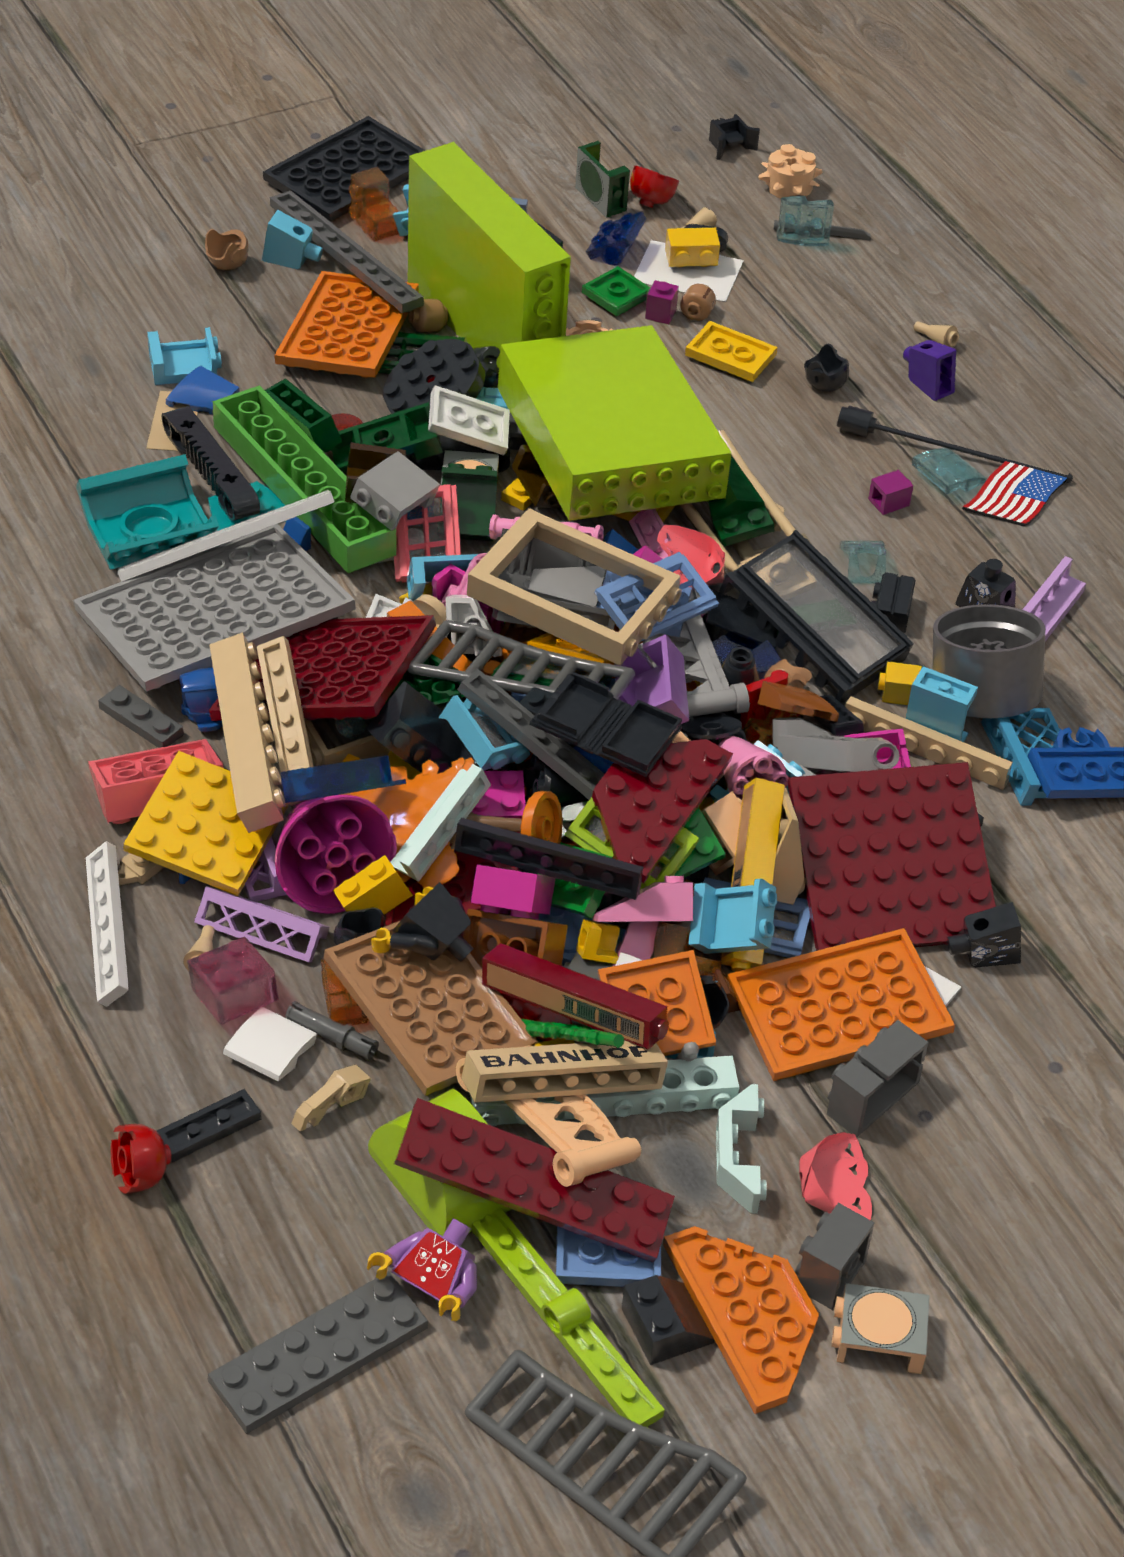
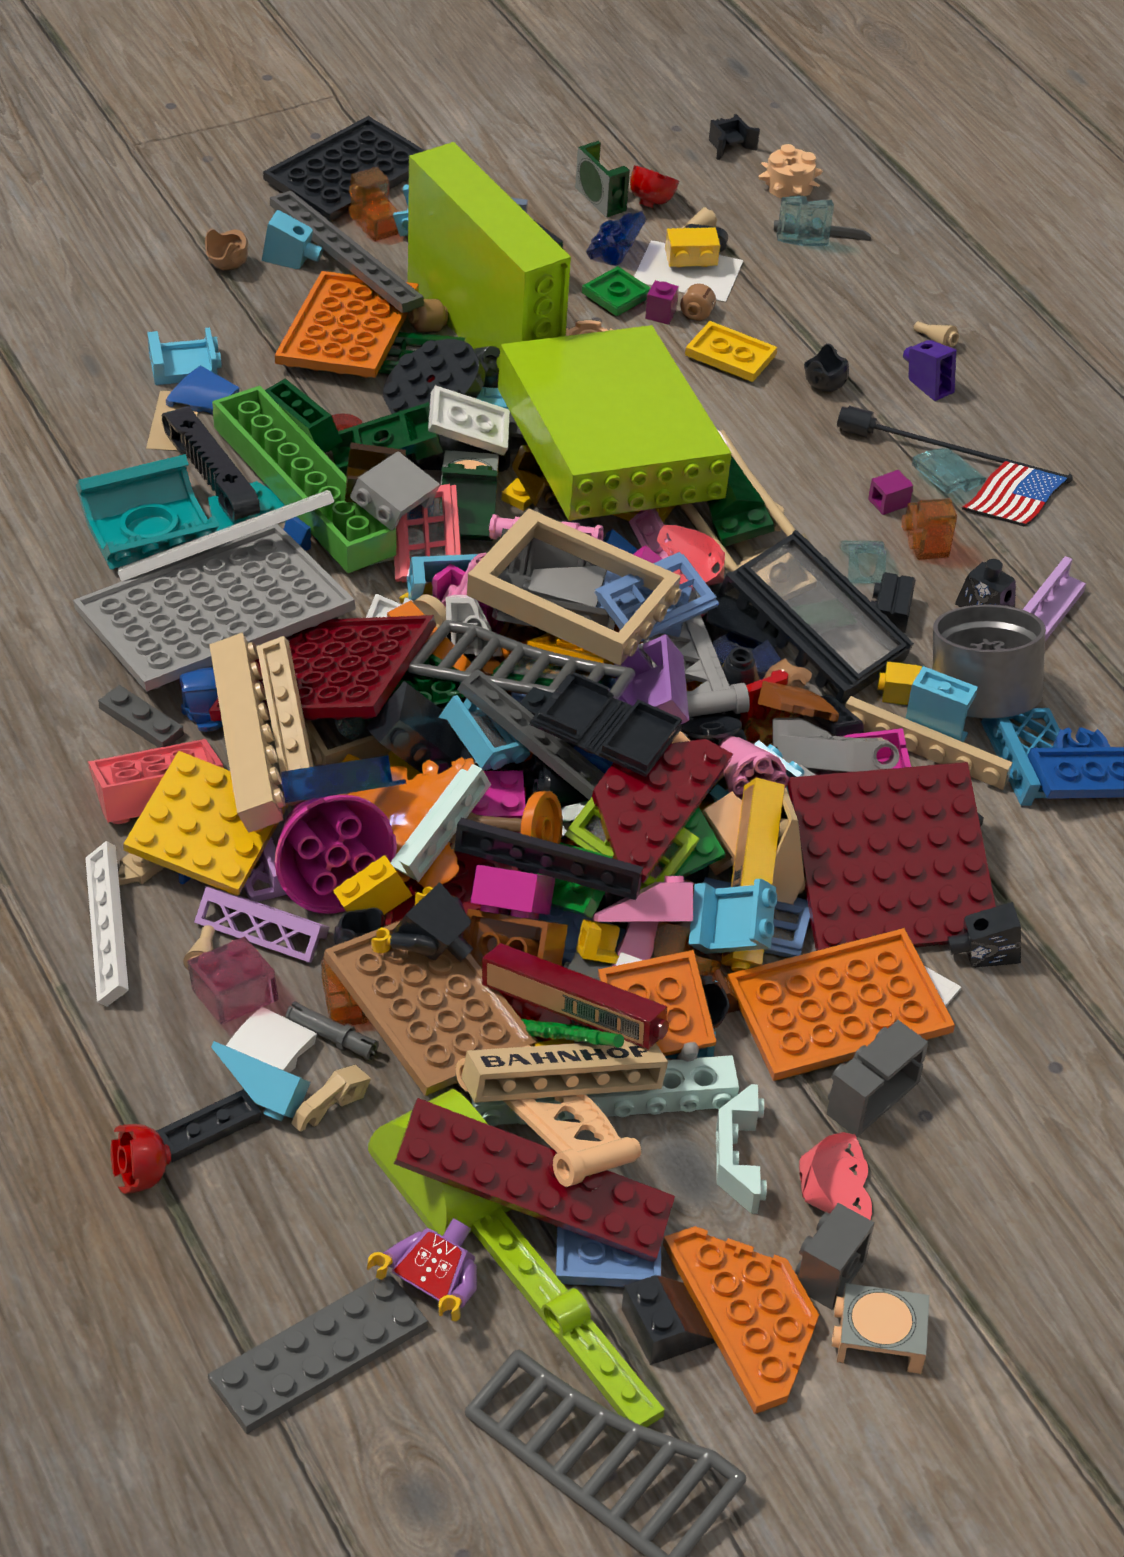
(264, 1083): none -> medium azure slope
(930, 527): none -> clear orange brick

